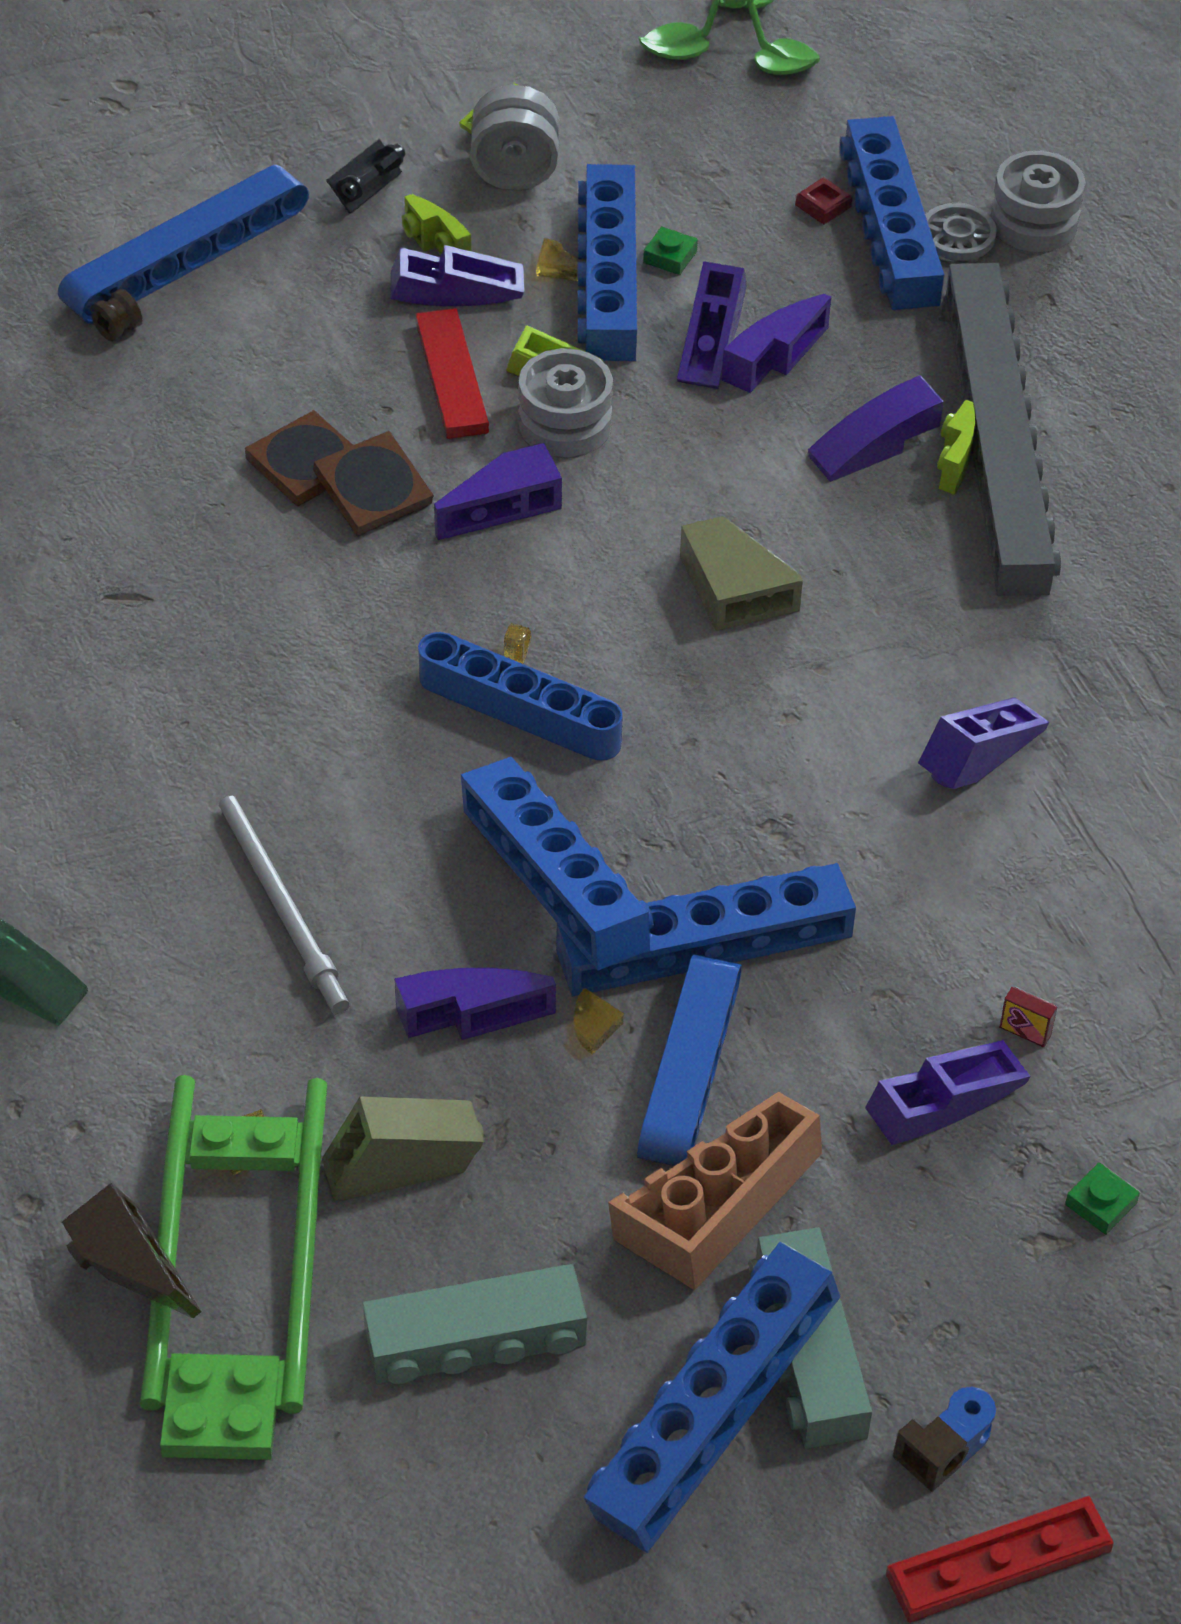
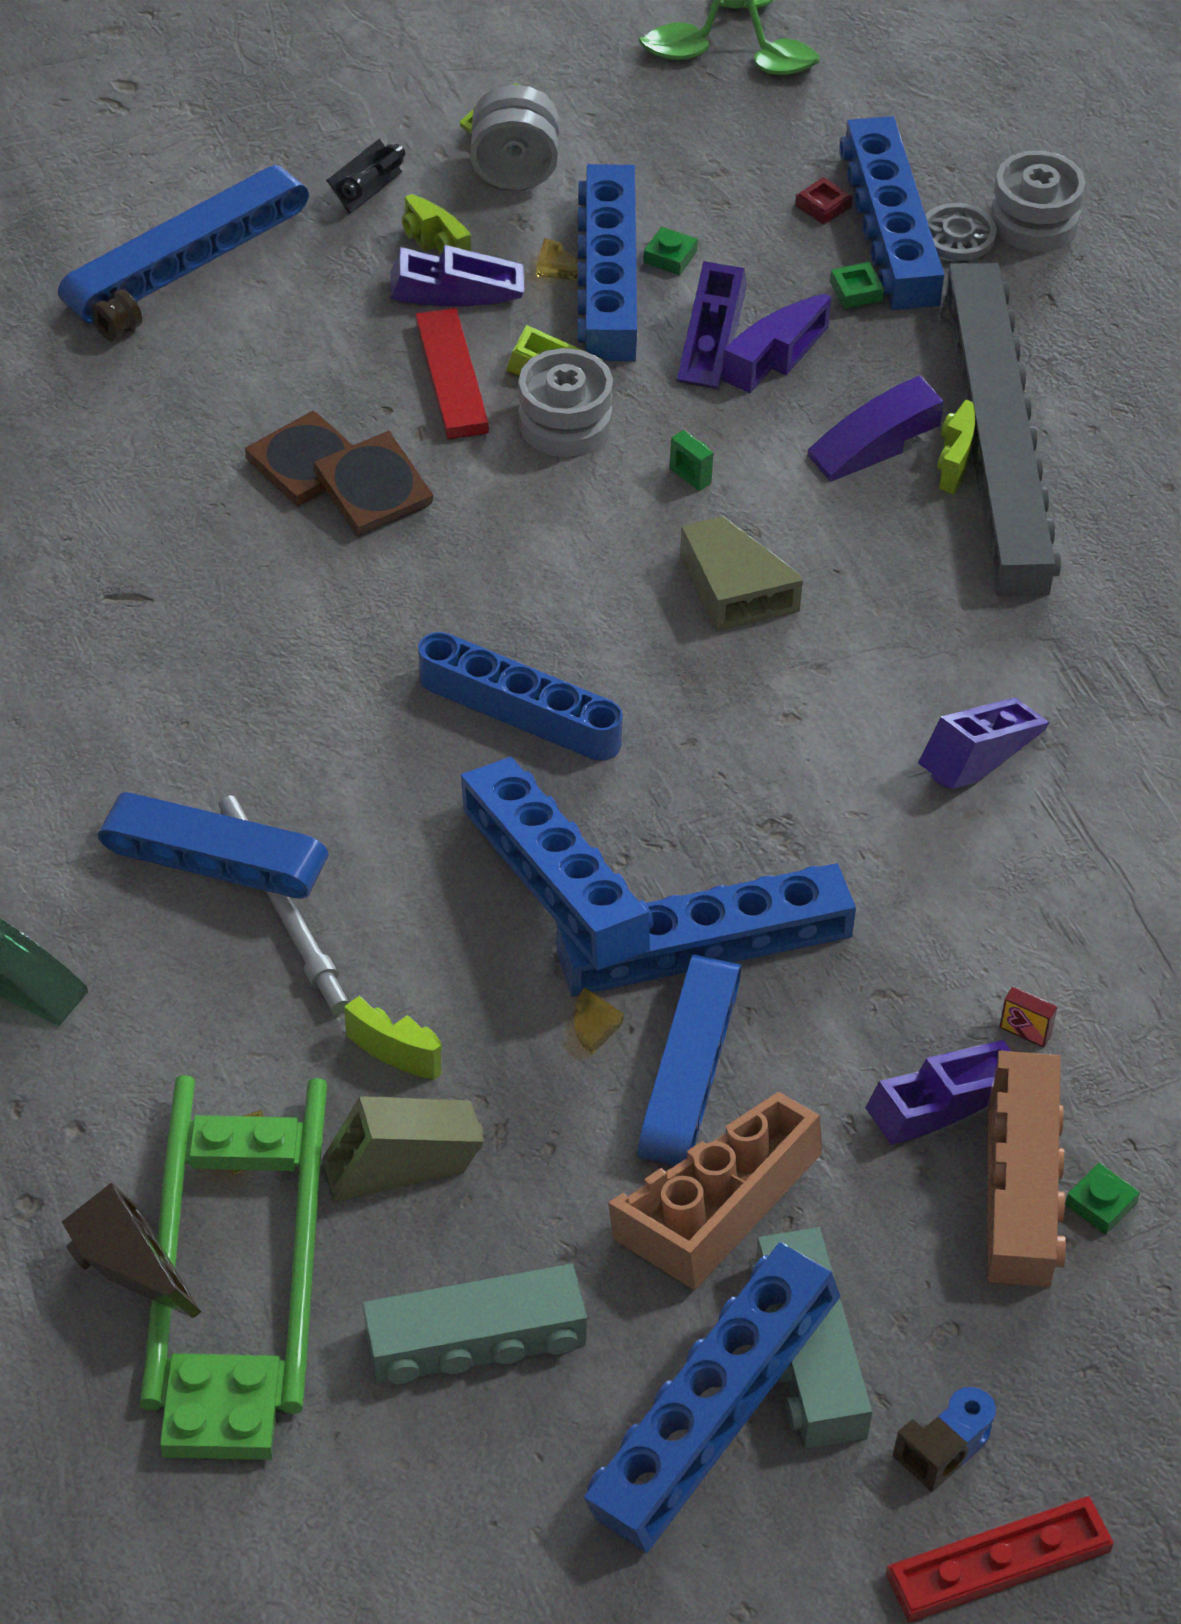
(213, 845): none -> blue beam
(398, 1045): none -> lime slope
(472, 1000): dark purple slope -> none
(503, 491): dark purple slope -> none
(517, 642): clear yellow tile -> none
(691, 460): none -> green plate
(856, 285): none -> green plate
(1024, 1170): none -> nougat wedge

